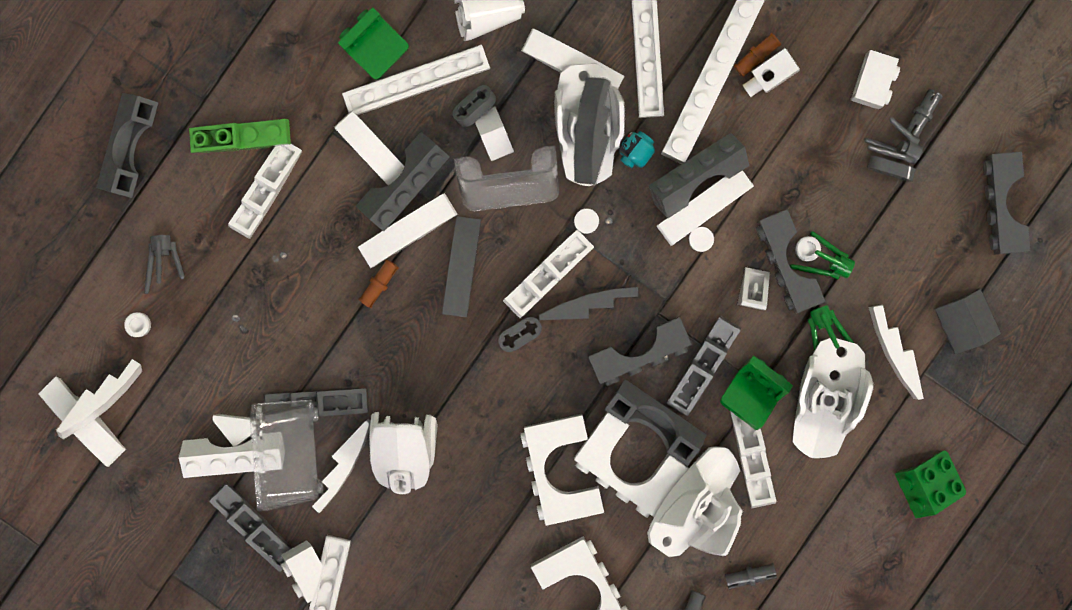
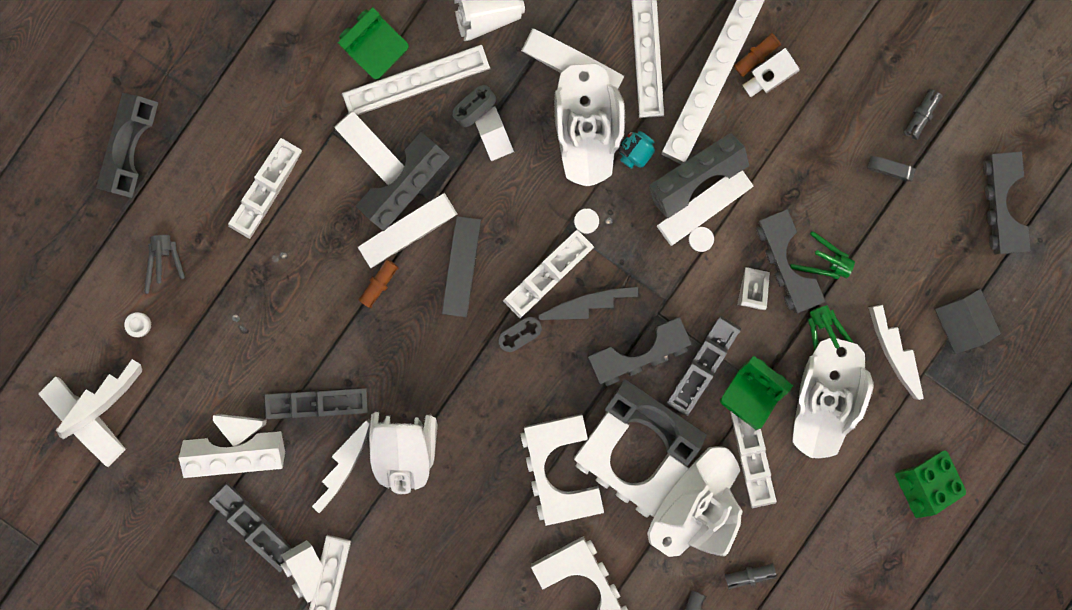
(240, 136): bright green slope -> none
(284, 453): clear windscreen -> none
(509, 188): clear windscreen -> none
(589, 133): dark grey slope -> none
(806, 248): white tile -> none
(875, 80): white brick -> none
(906, 150): dark grey plant -> none

